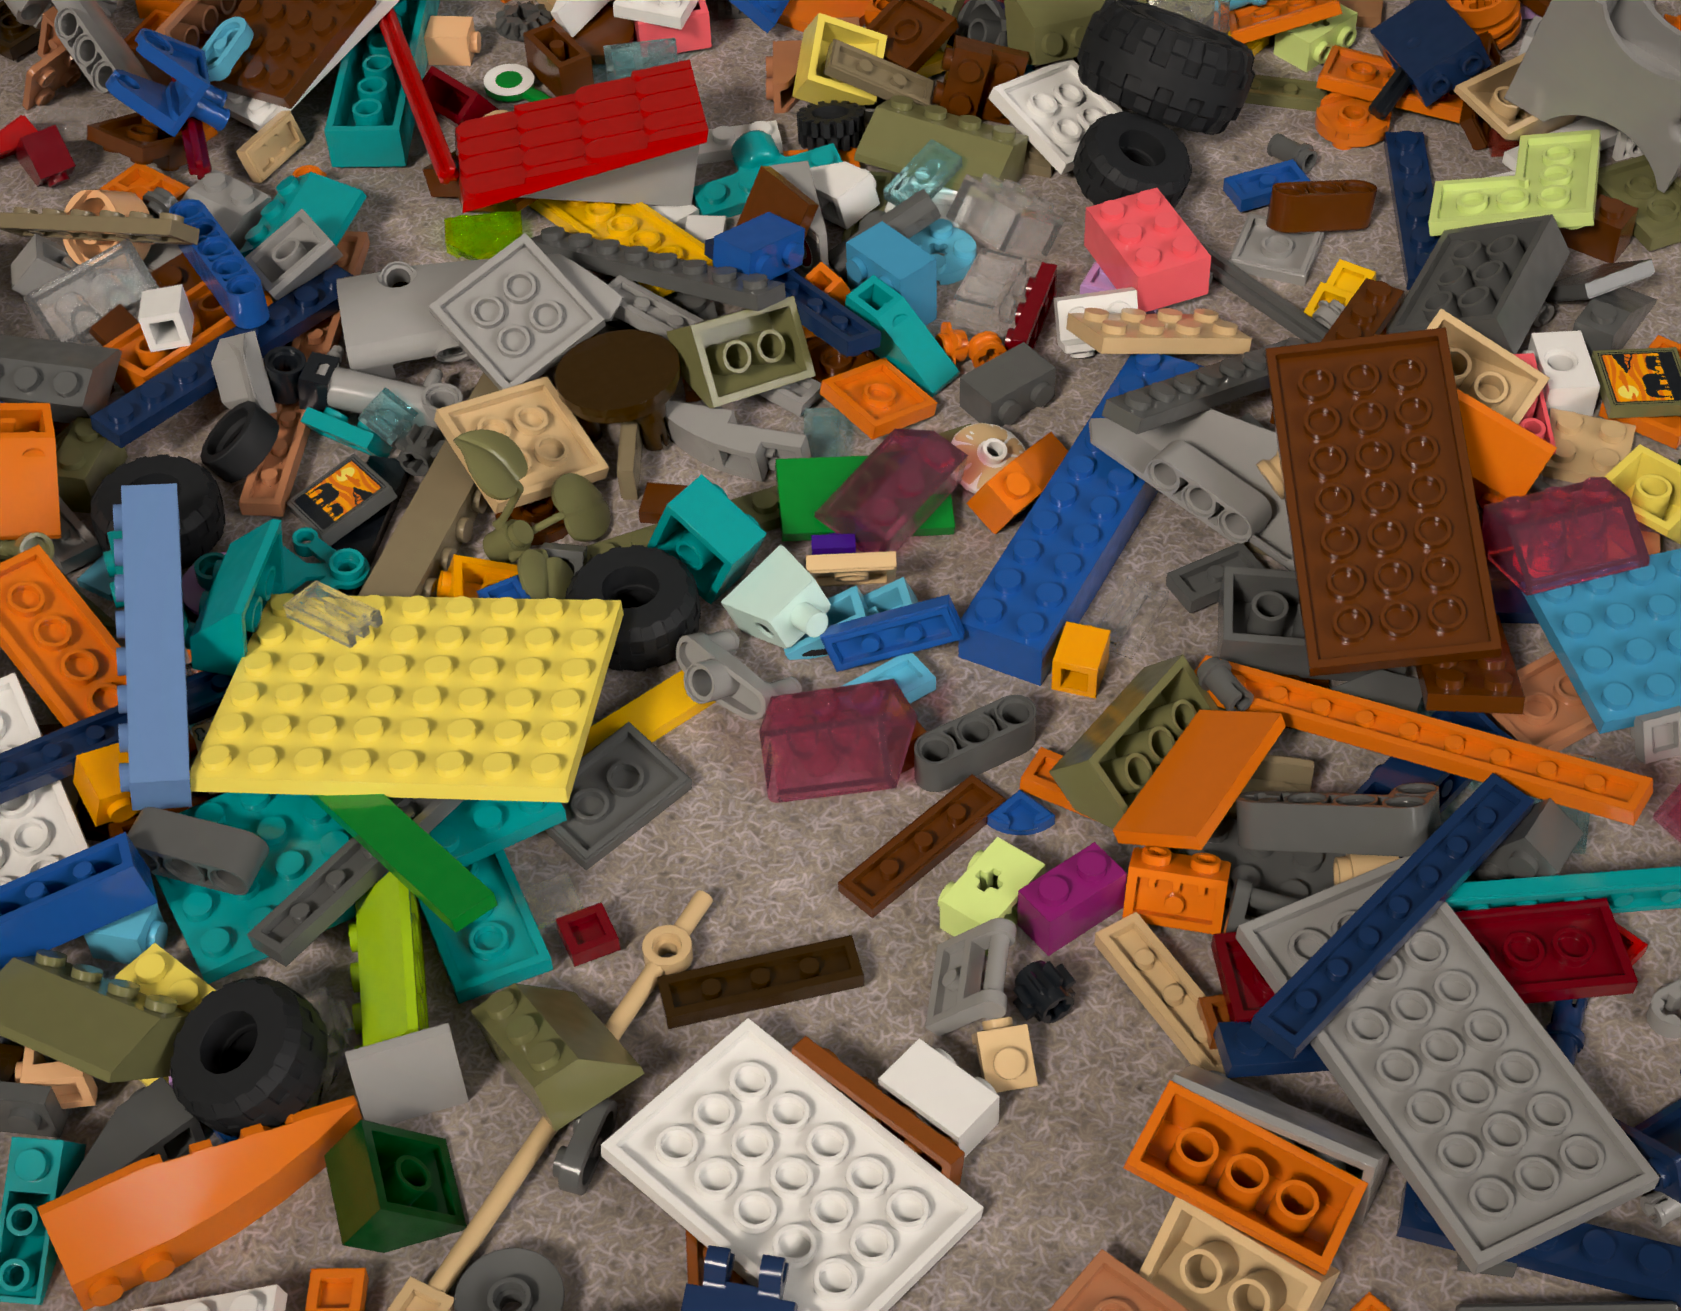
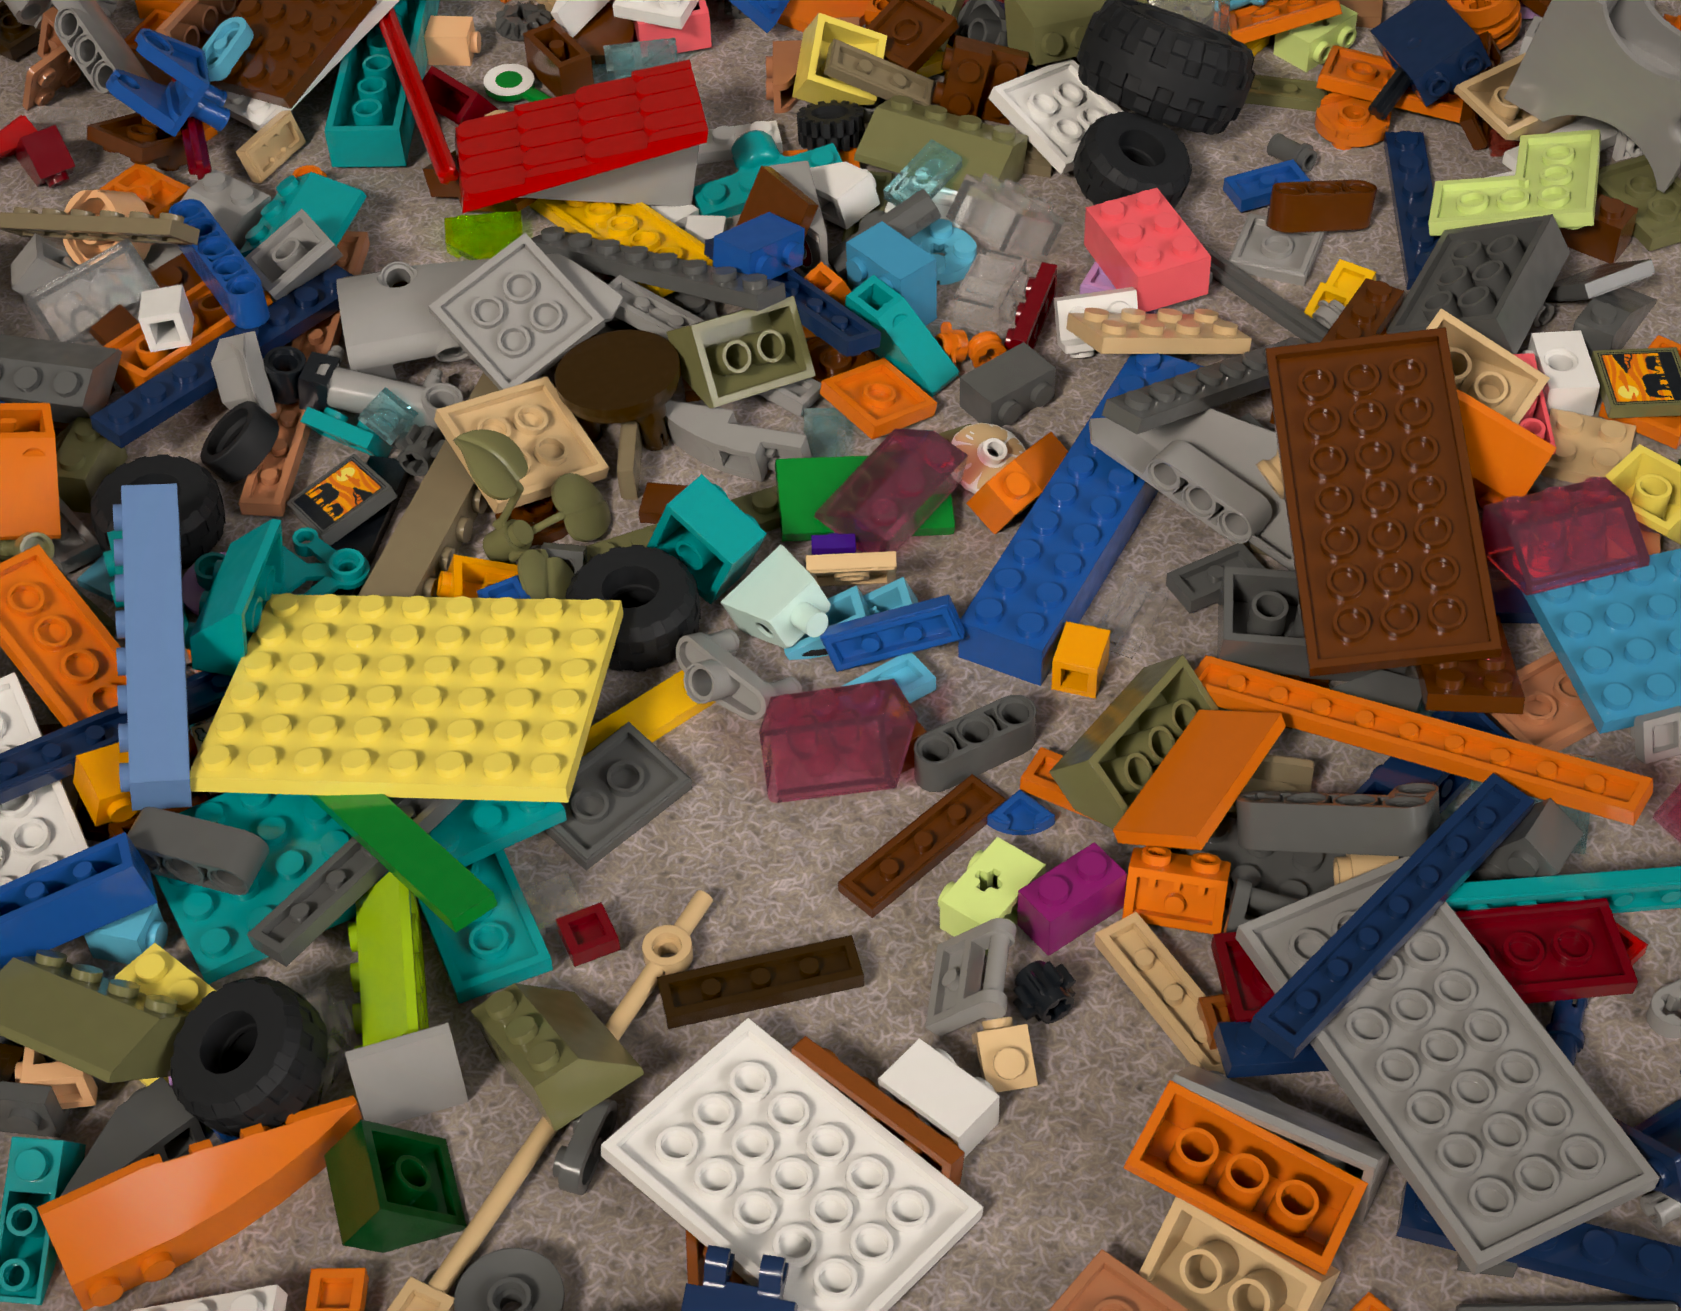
(159, 201): dark grey plate -> none
(326, 617): clear tile -> none
(1218, 678): dark grey pin -> none

